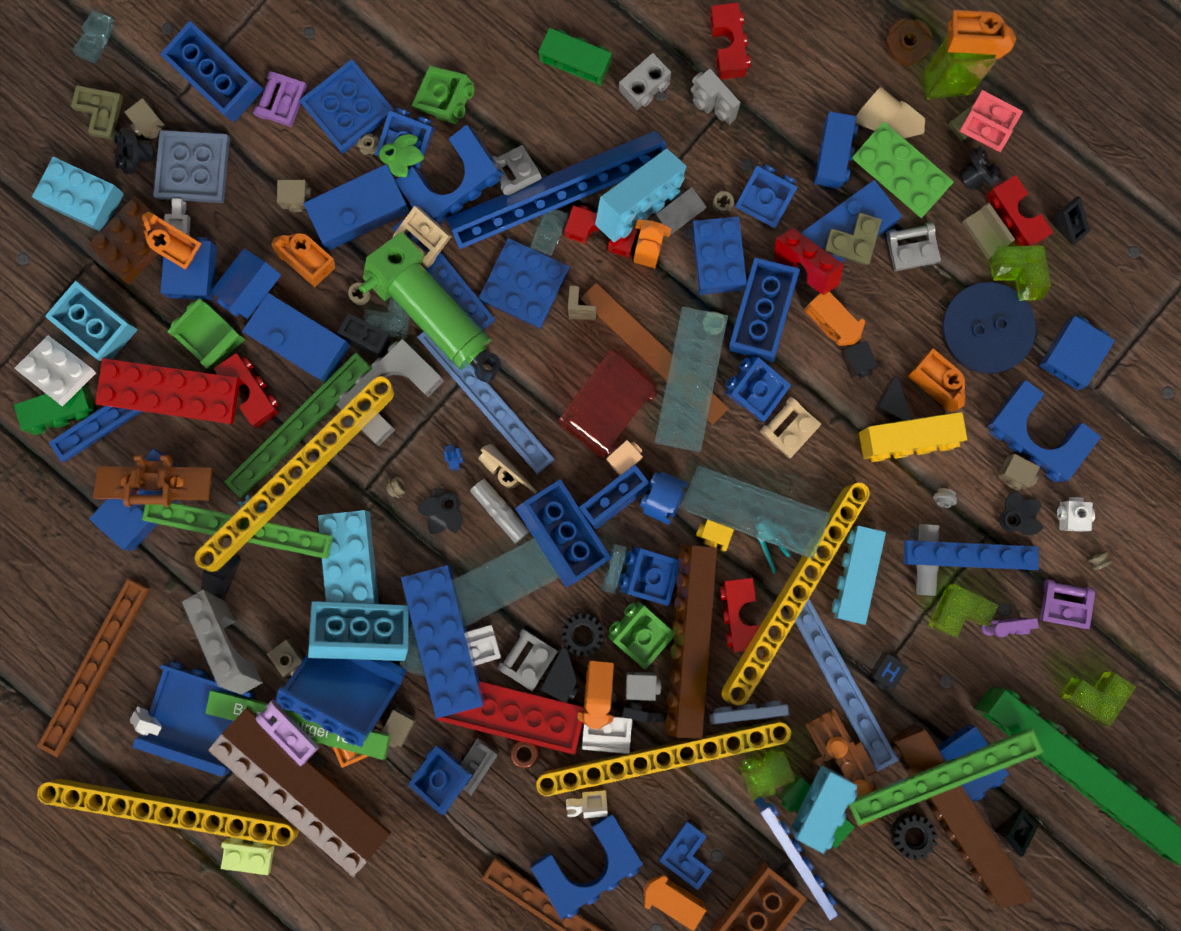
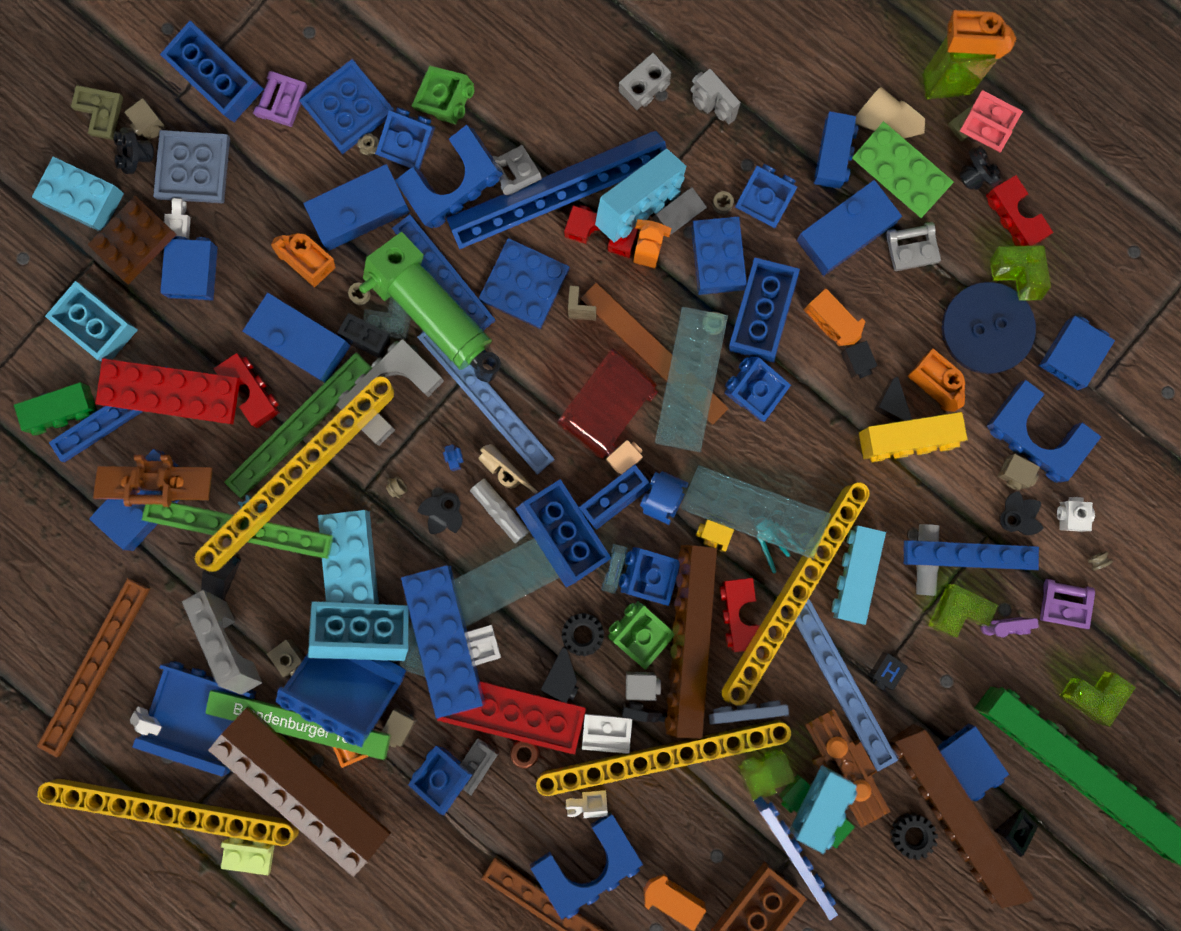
(55, 370): white plate -> none
(95, 37): clear light blue slope -> none
(178, 247): orange piece -> none
(206, 334): bright green panel -> none
(245, 284): blue brick -> none
(287, 733): lavender plate -> none
(292, 194): dark tan brick -> none
(404, 154): bright green plate -> none
(427, 231): tan plate -> none
(533, 665): light grey plate -> none
(549, 232): clear light blue slope -> none
(575, 56): green brick -> none
(597, 695): orange piece -> none
(680, 855): blue plate -> none
(727, 22): red arch -> none
(796, 433): tan plate -> none
(822, 268): red arch -> none
(857, 246): olive plate -> none
(905, 53): reddish brown plate -> none
(945, 497): light grey plate -> none
(946, 776): bright green tile -> none
(988, 230): dark tan panel -> none
(1071, 221): black slope -> none

